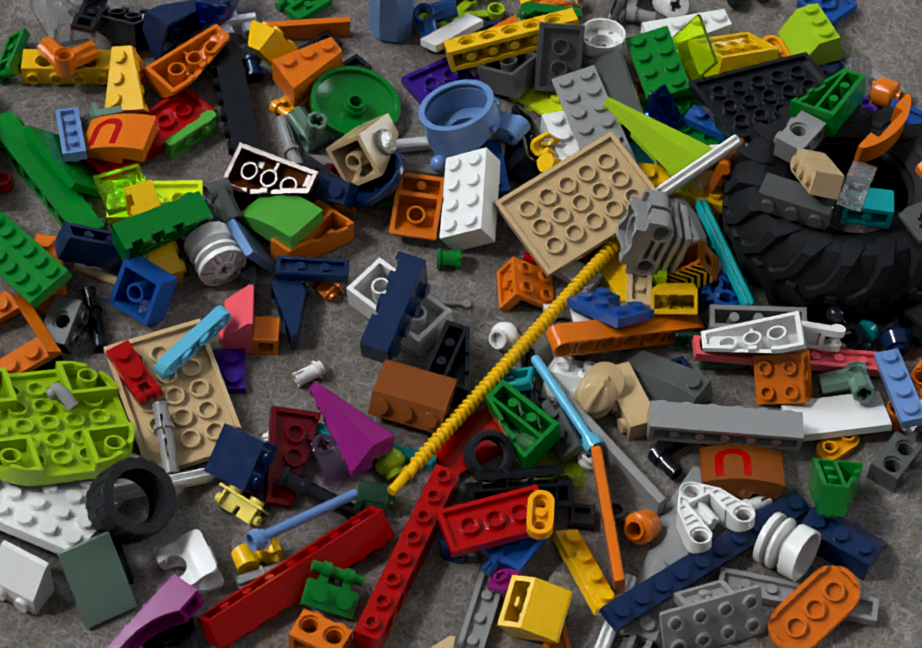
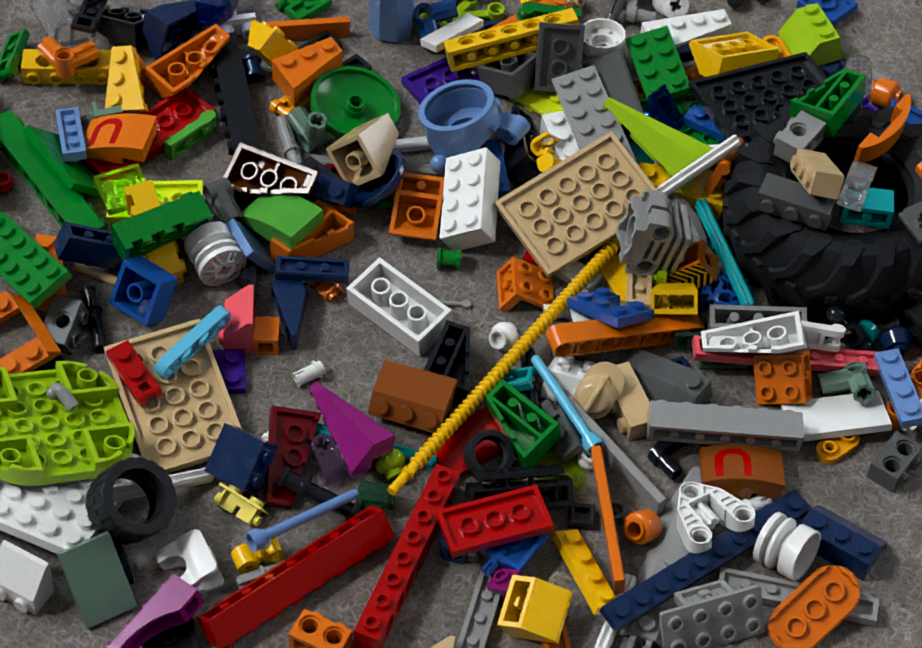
(161, 413): light grey pin -> none
(330, 598): green plate -> none
(385, 142): clear piece -> none
(396, 308): dark blue wedge -> none
(540, 516): light orange plate -> none
(695, 49): clear neon green piece -> none
(834, 485): green wedge -> none

